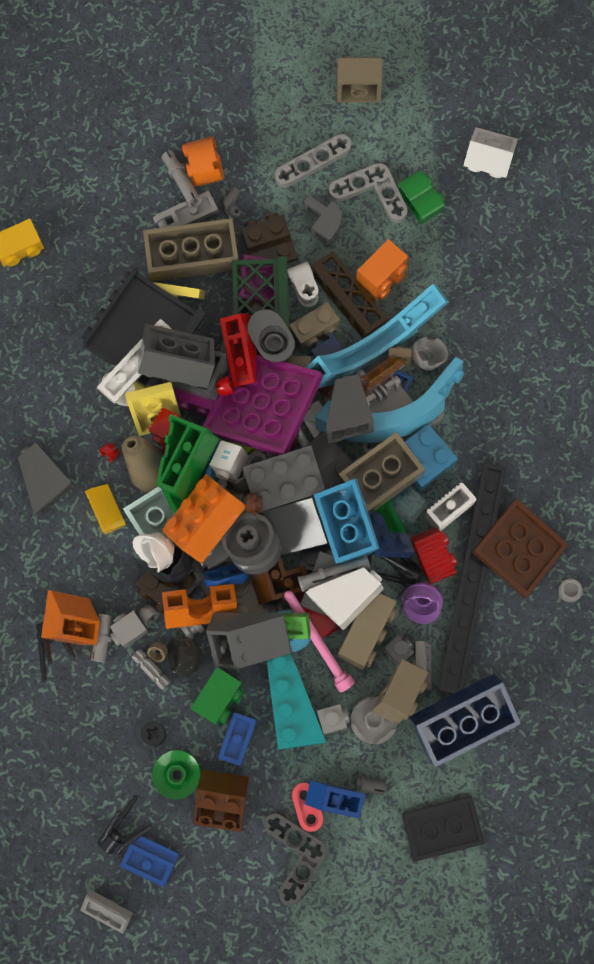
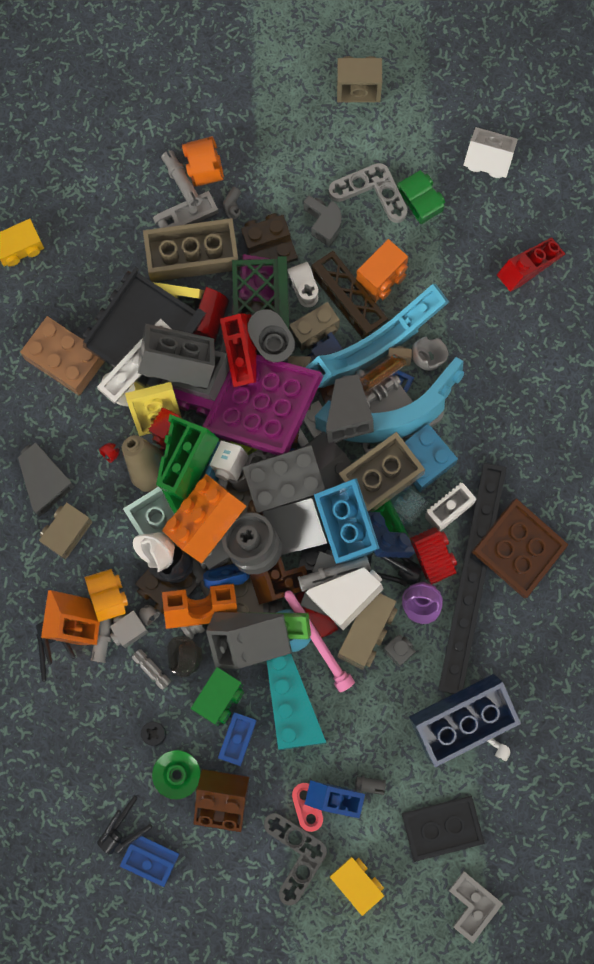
(61, 356): none -> medium nougat brick
(65, 530): none -> dark tan brick
(105, 508): yellow slope -> none
(105, 595): none -> light orange brick
(106, 911): light grey plate -> none
(153, 655): dark tan hinge -> none
(214, 306): none -> red brick
(224, 386): red hinge -> none
(254, 503): reddish brown plate -> none
(310, 158): light grey beam -> none
(333, 719): light grey brick -> none
(357, 886): none -> yellow brick
(367, 723): light grey tile -> none
(399, 696): dark tan brick -> none
(423, 661): light grey plate -> none
(480, 906): none -> light grey plate
(502, 752): none -> white hand
(529, 264): none -> red slope
(570, 590): light grey tile -> none

